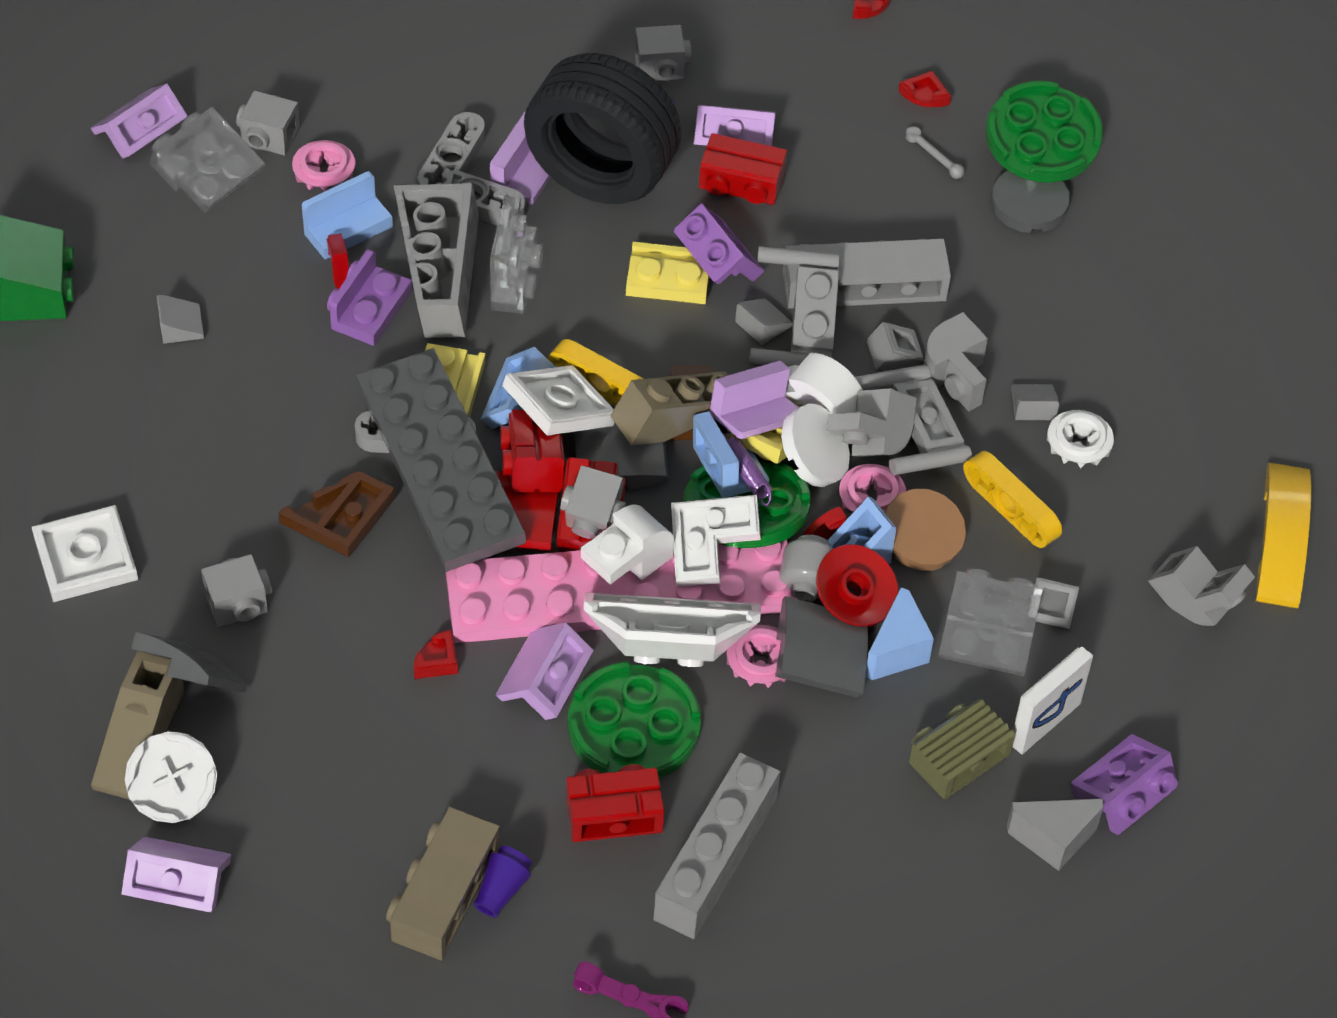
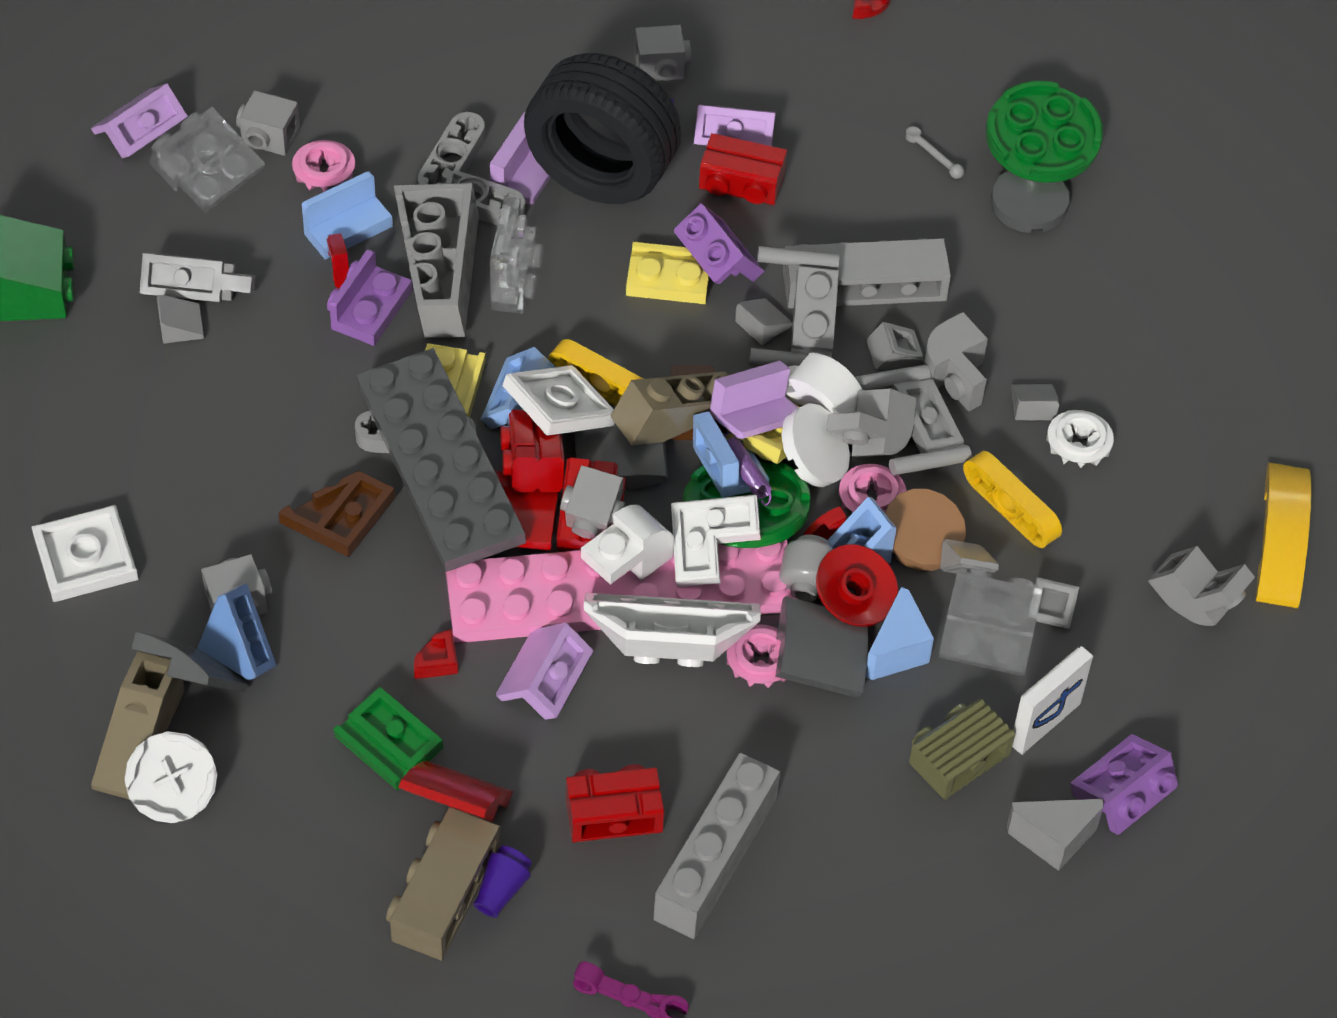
(174, 873): lavender panel -> none
(192, 278): none -> hinge
(236, 635): none -> medium blue slope
(388, 737): none -> green plate
(455, 789): none -> red slope
(634, 717): green tile -> none
(925, 90): red tile -> none
(963, 555): none -> light grey slope

